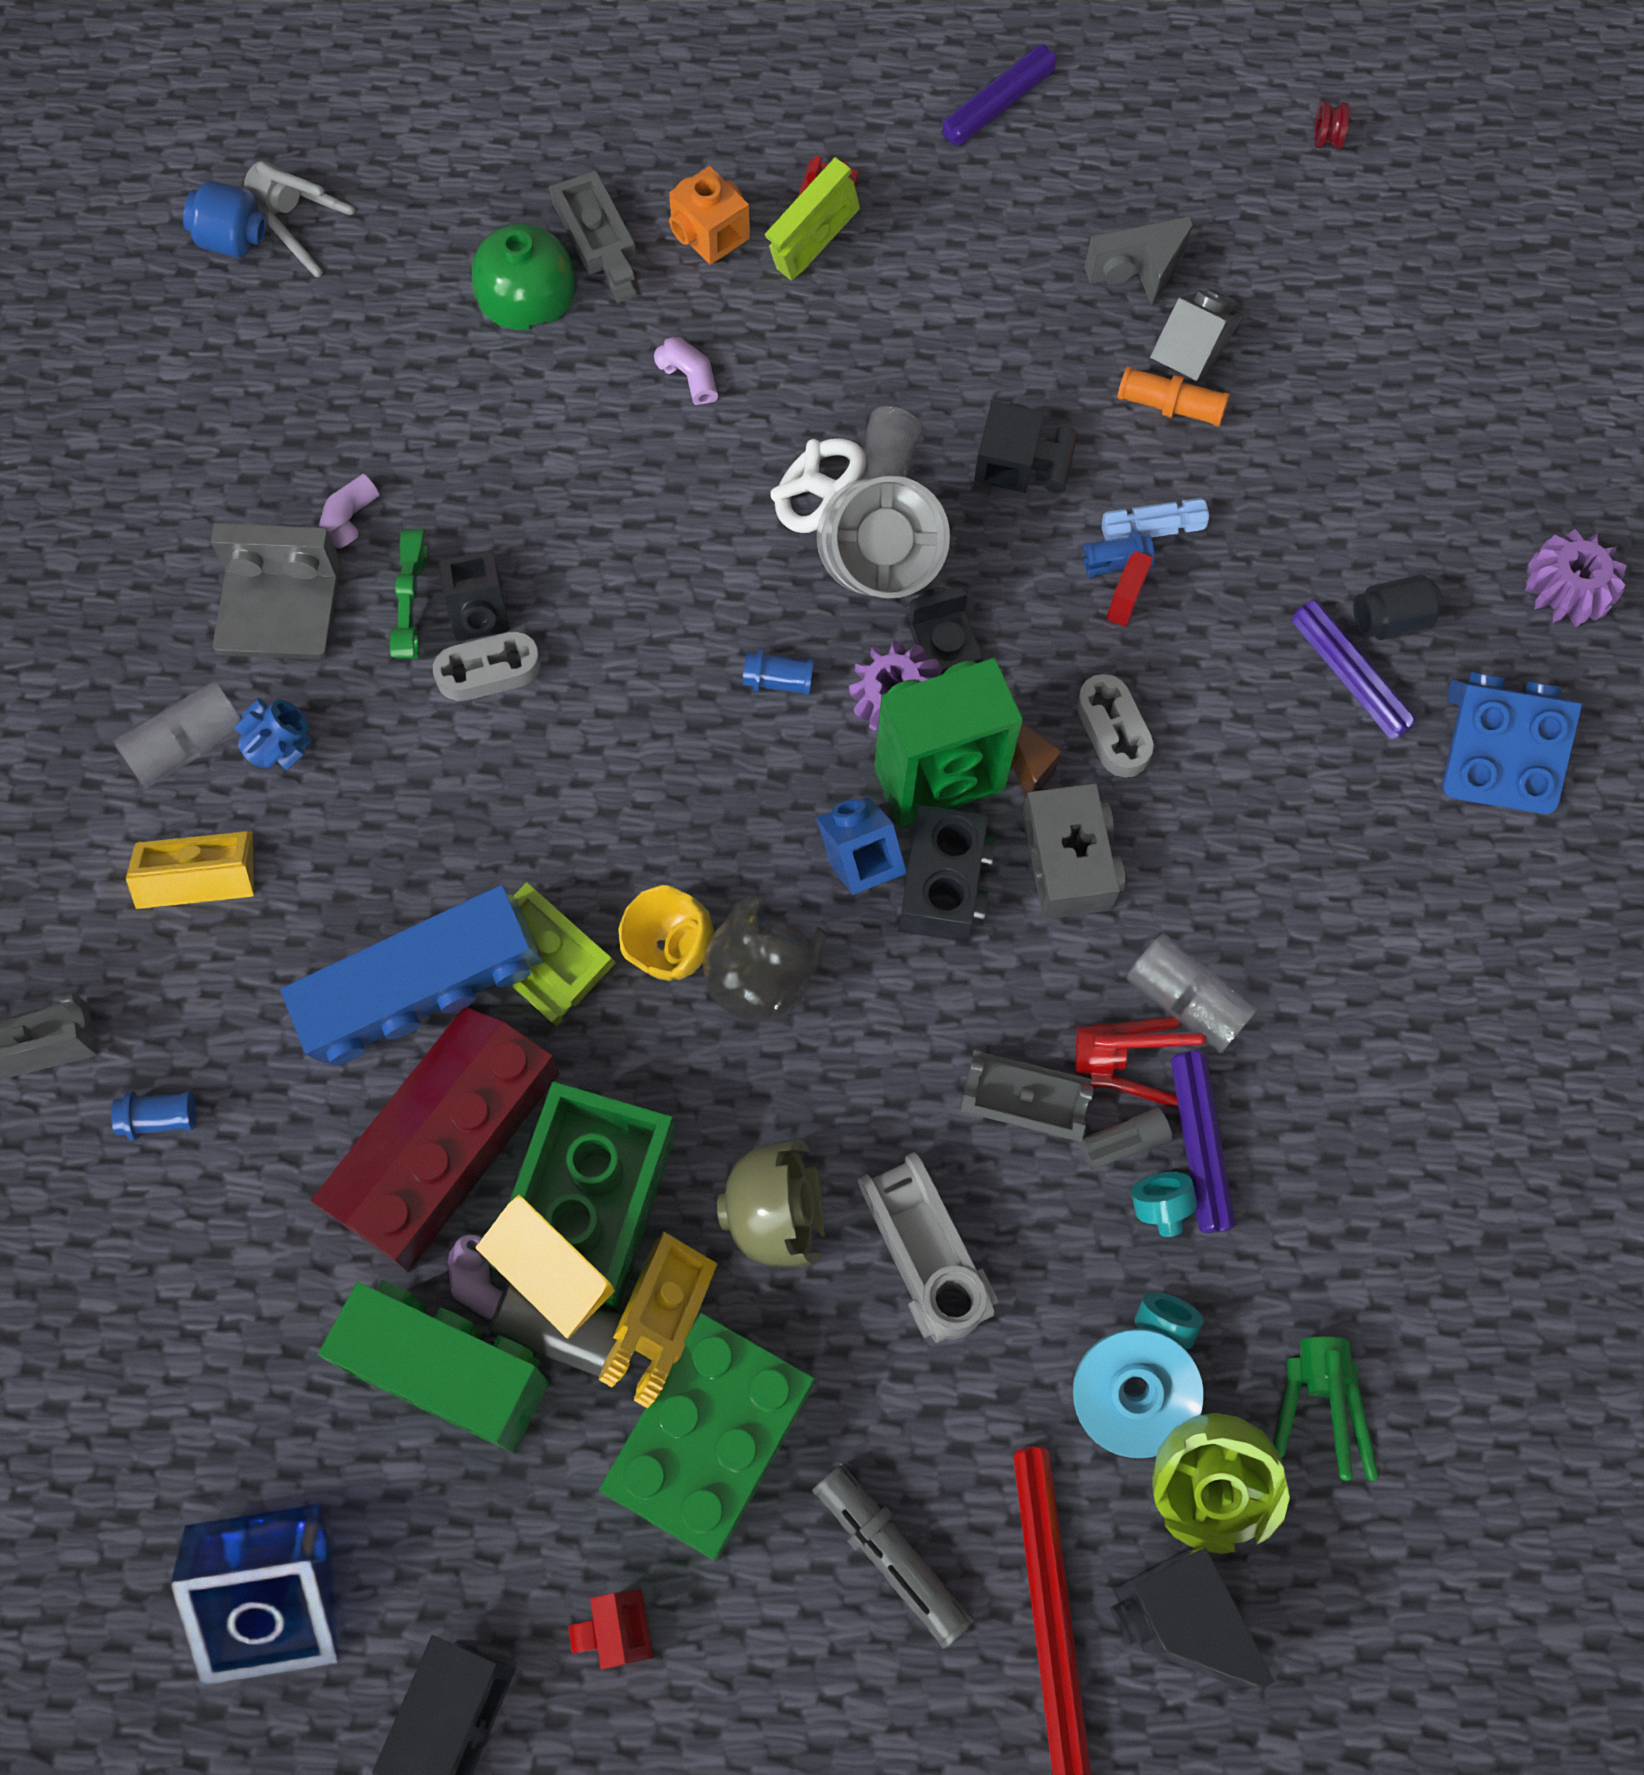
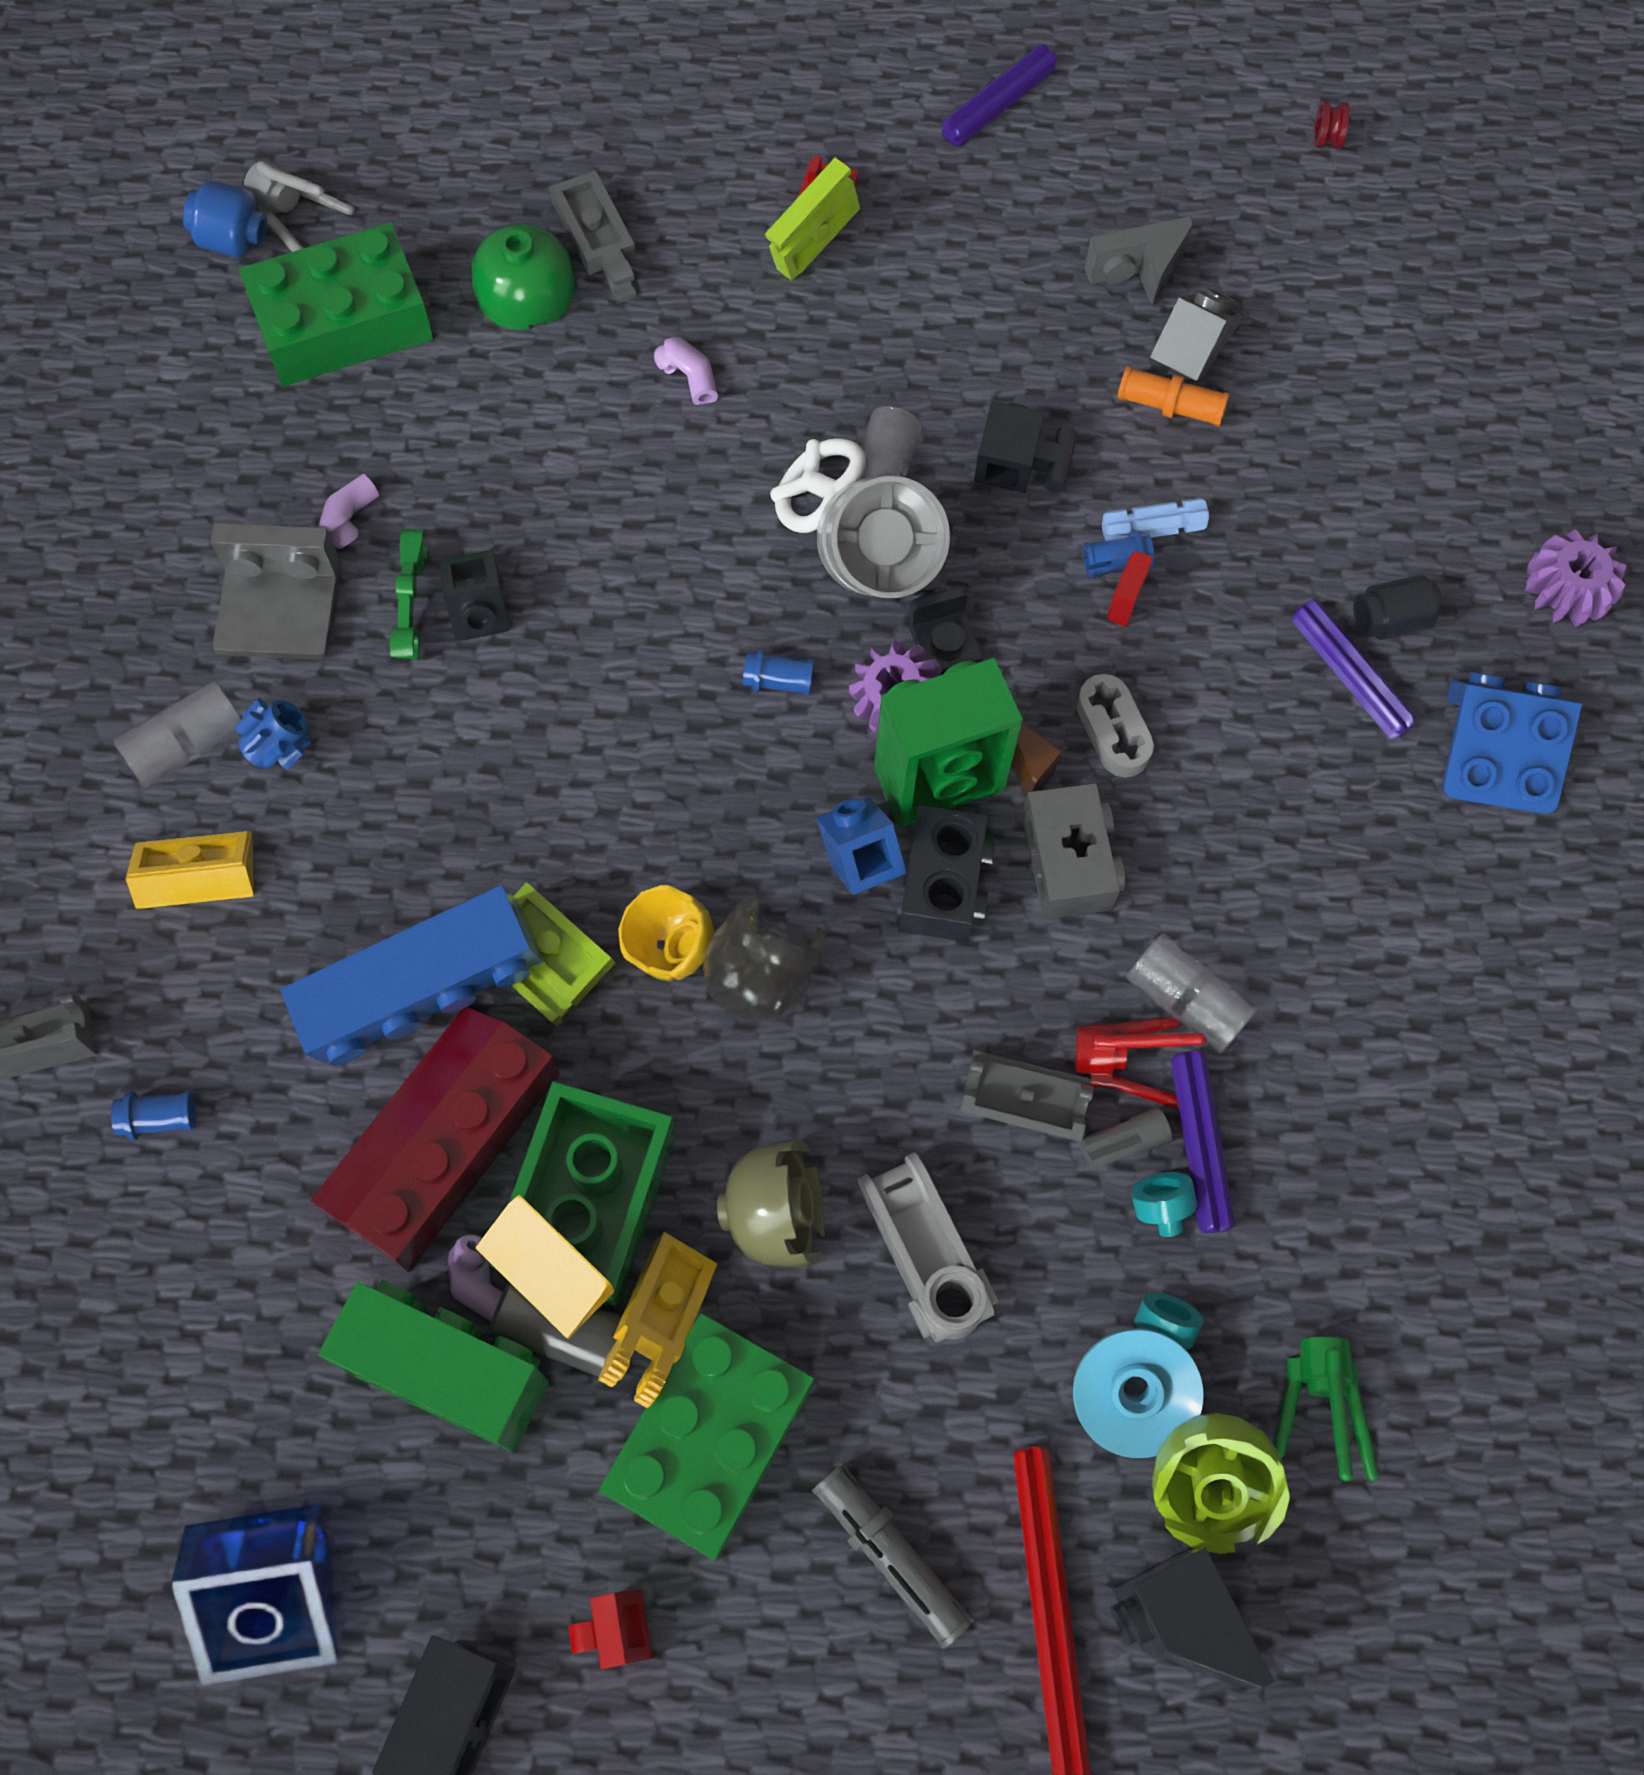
(336, 304): none -> green brick
(486, 666): light grey beam -> none
(709, 214): orange brick -> none

